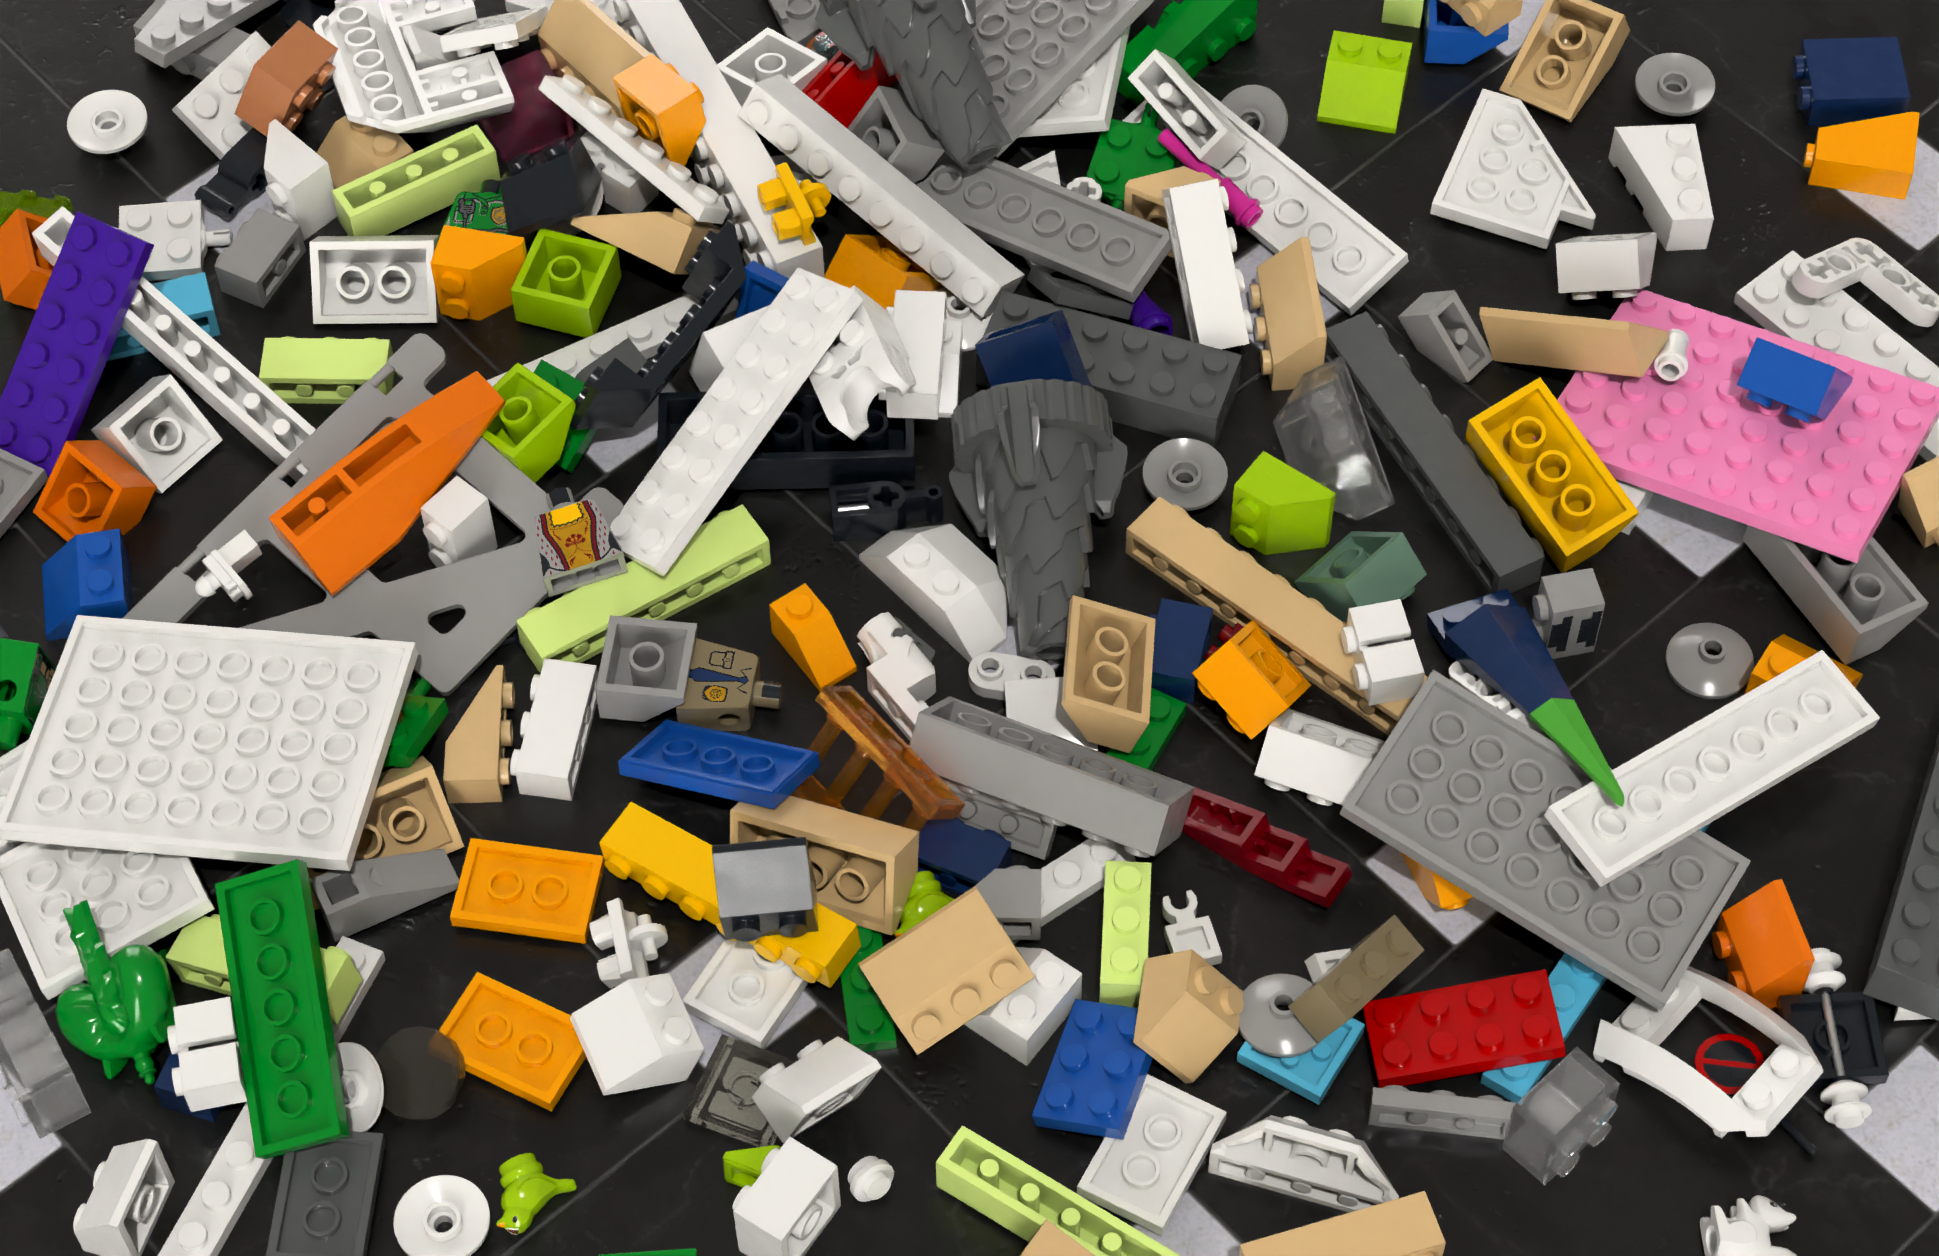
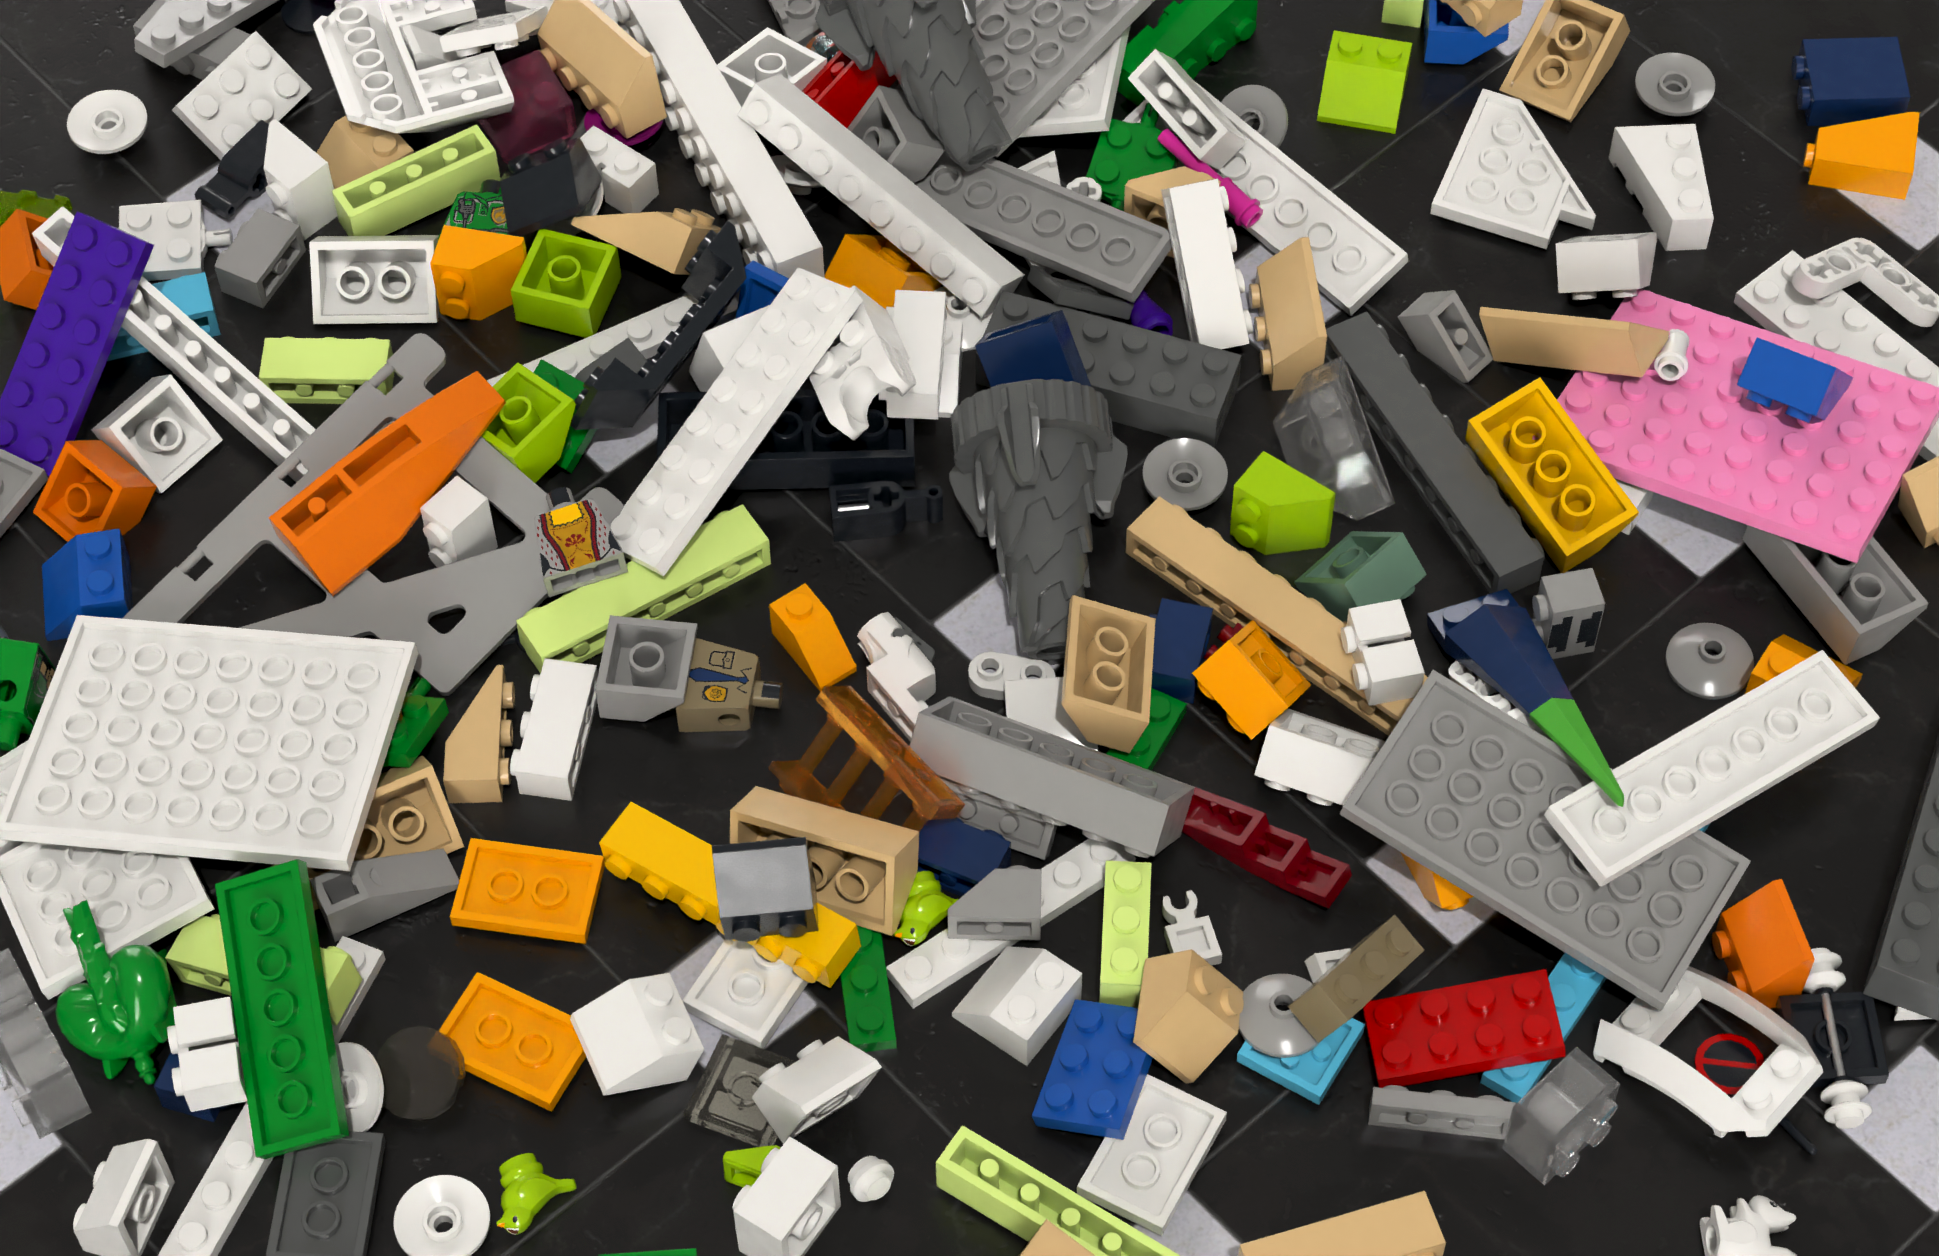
(225, 565): white piece -> none
(287, 79): nougat brick -> none
(634, 943): white hips -> none
(639, 153): white plate -> none
(662, 106): light orange slope -> none
(719, 763): blue tile -> none
(798, 202): yellow hips -> none
(945, 584): white wedge -> none
(946, 970): tan slope -> none
(1303, 1163): white wedge -> none

